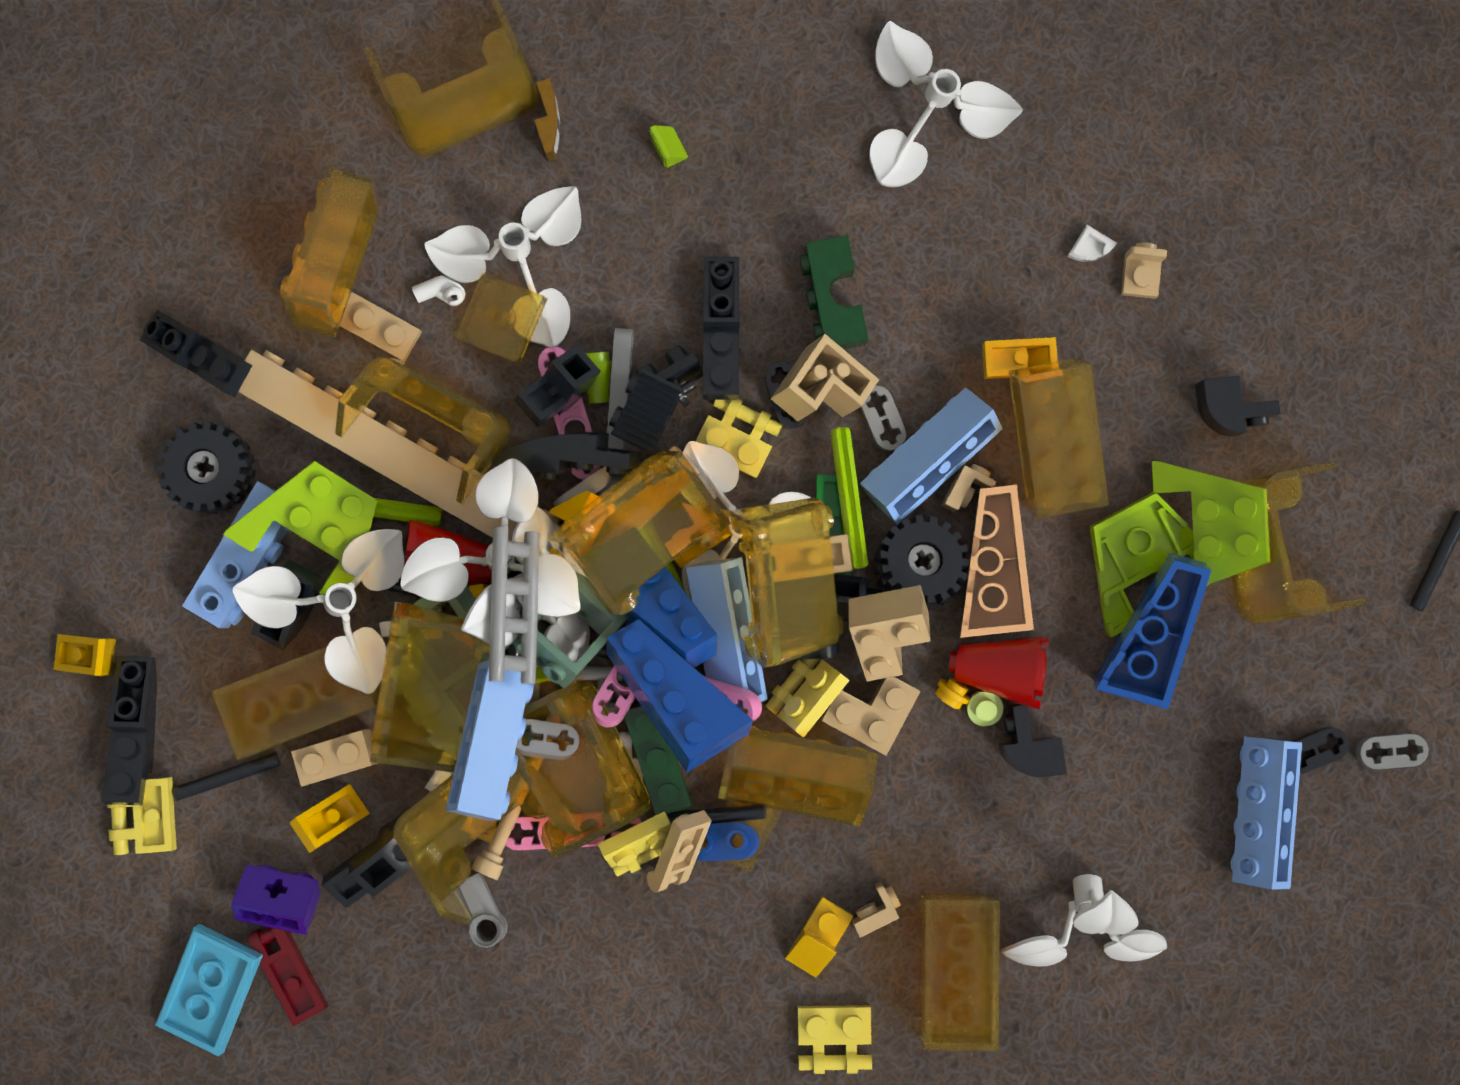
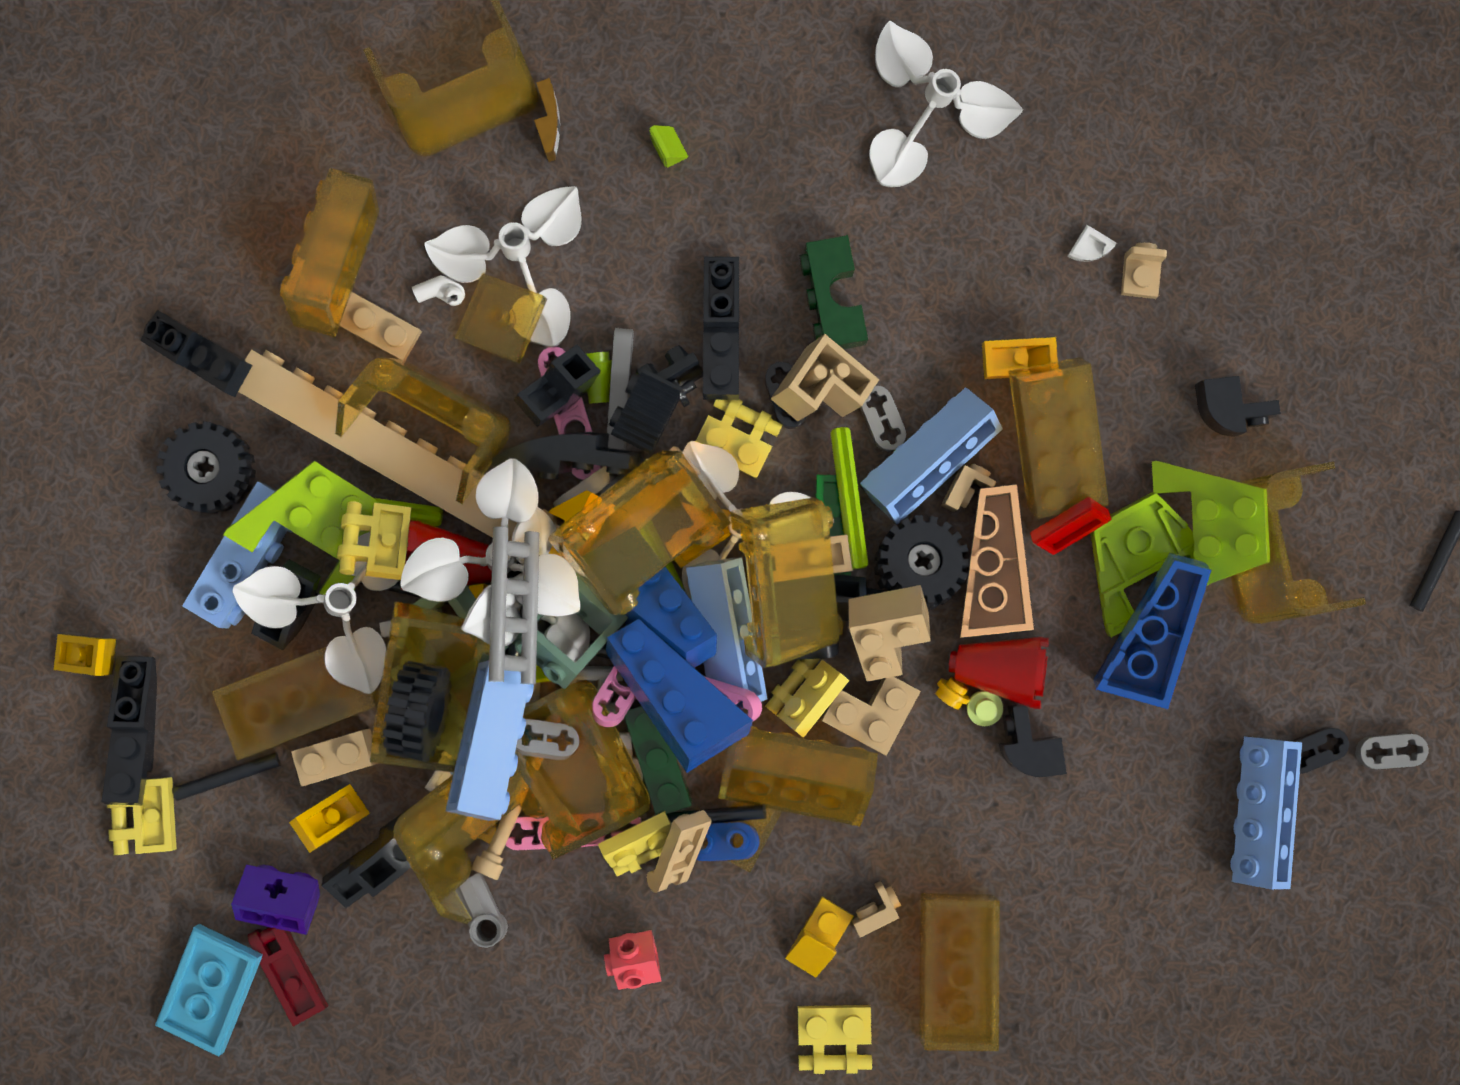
(387, 540): none -> light yellow plate
(417, 711): none -> black bush
(633, 960): none -> coral brick
(1070, 526): none -> red tile
(1094, 915): white plant -> none

